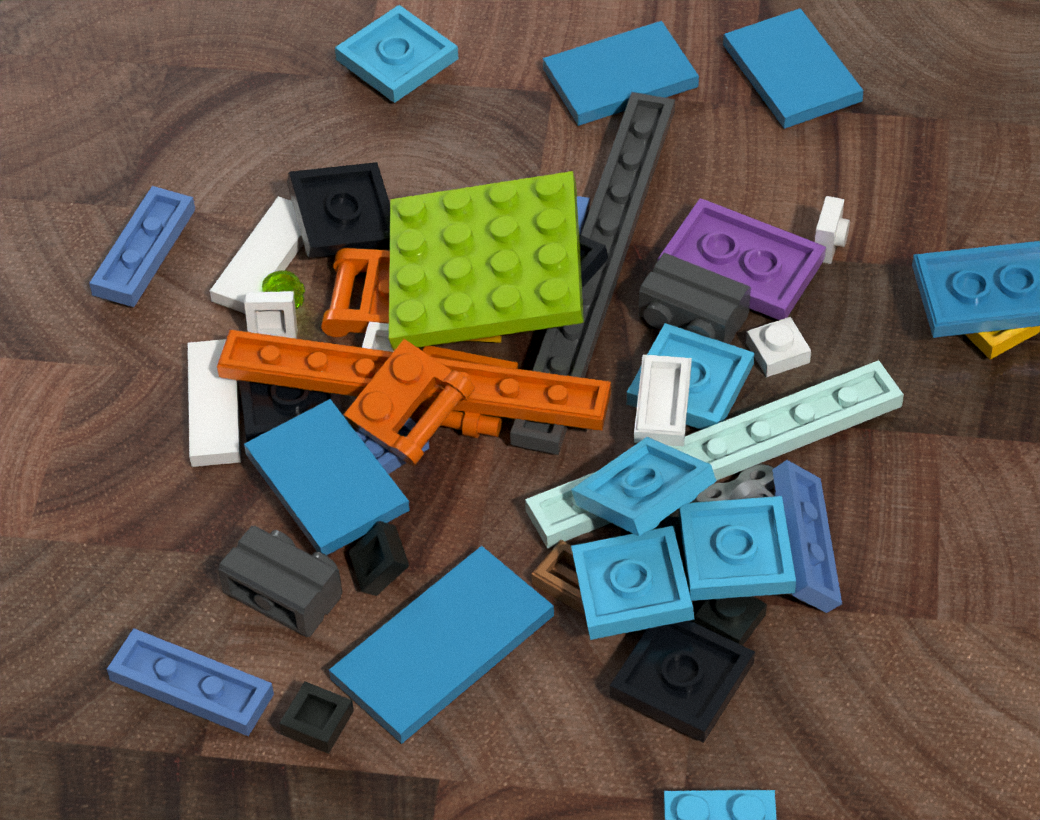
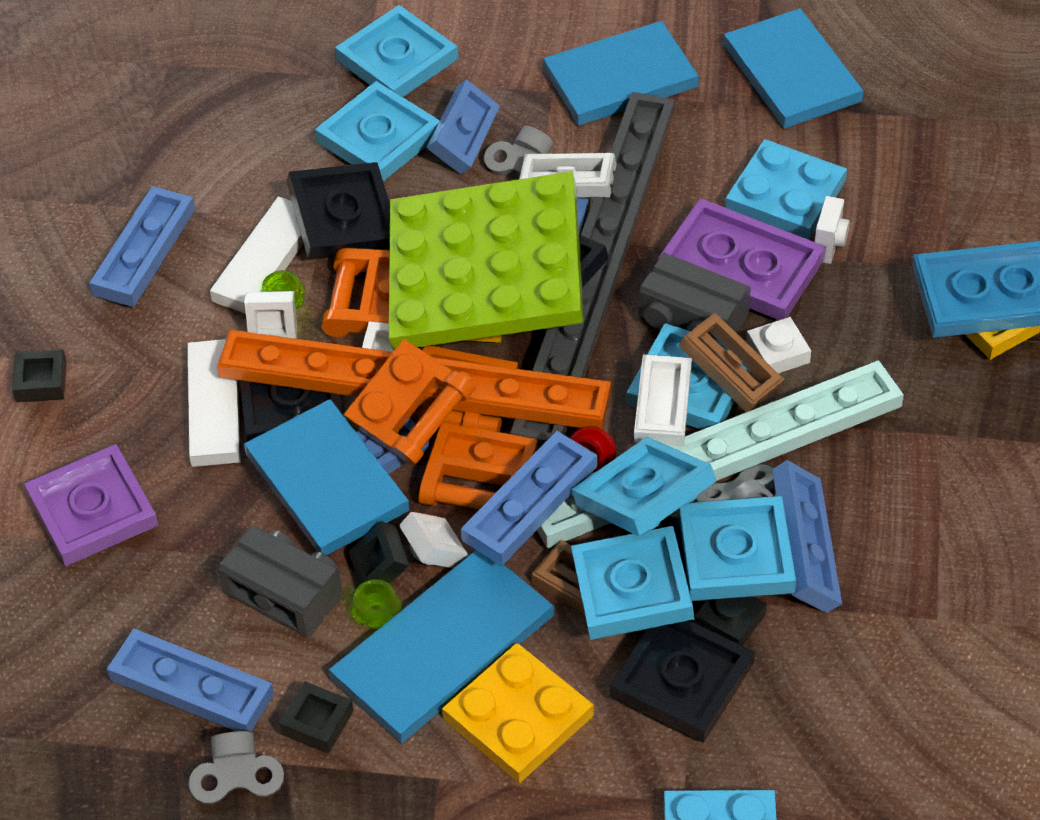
(39, 375): none -> pearl dark grey plate
(91, 504): none -> medium lavender plate
(235, 768): none -> light grey piece
(375, 593): none -> clear neon green plate
(377, 129): none -> medium azure plate
(433, 540): none -> white plate
(463, 127): none -> medium blue plate
(472, 456): none -> orange plate
(518, 712): none -> yellow plate
(527, 142): none -> light grey piece
(528, 498): none -> medium blue plate
(591, 170): none -> white tile
(598, 442): none -> red plate
(726, 366): none -> medium nougat tile
(785, 188): none -> medium azure plate

